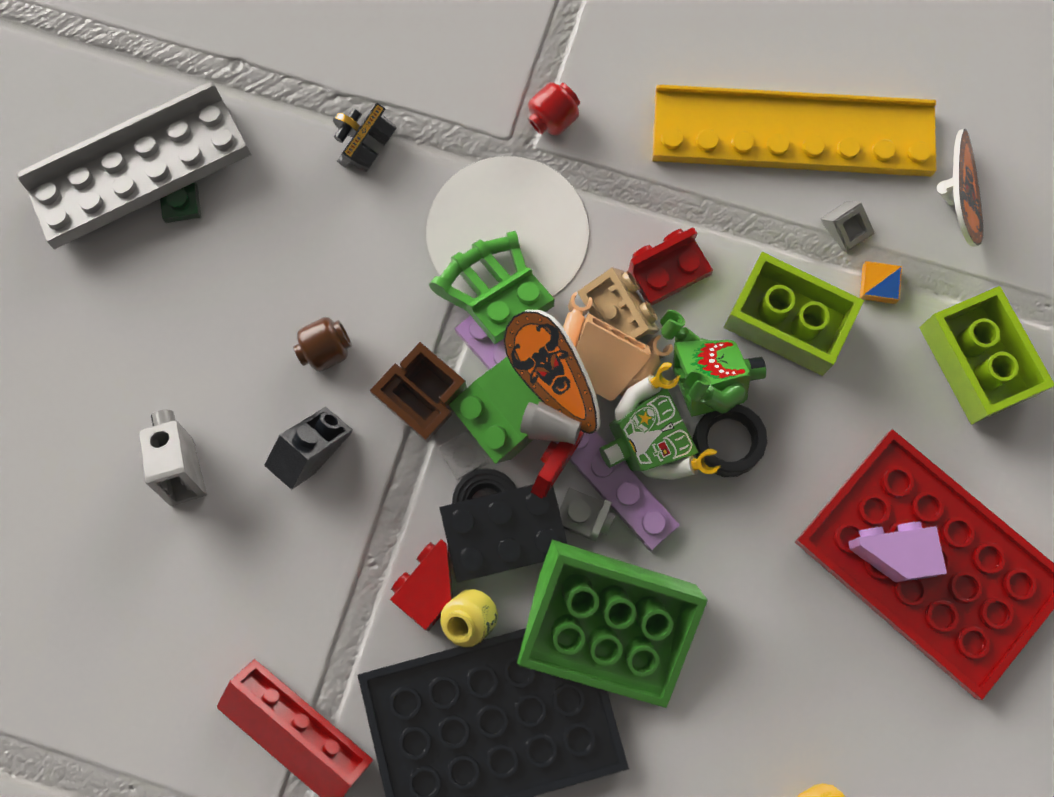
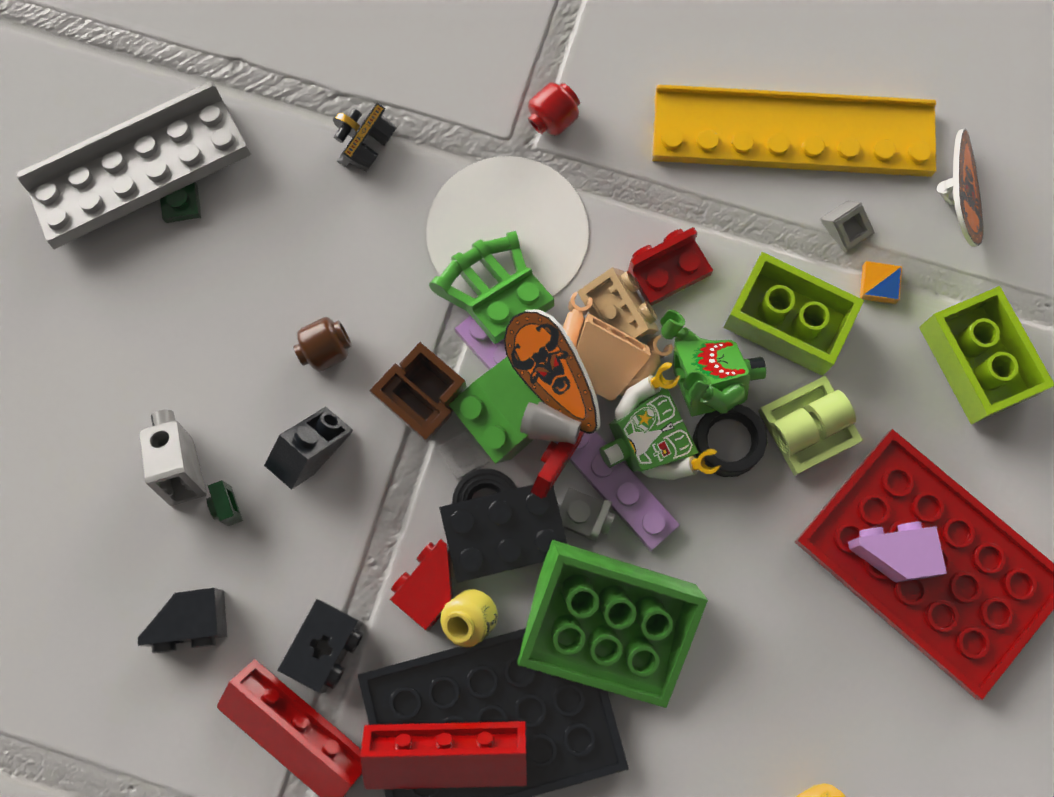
(187, 617): none -> black slope
(223, 504): none -> dark green plate
(303, 659): none -> black brick
(444, 755): none -> red panel
(811, 424): none -> yellowish green plate

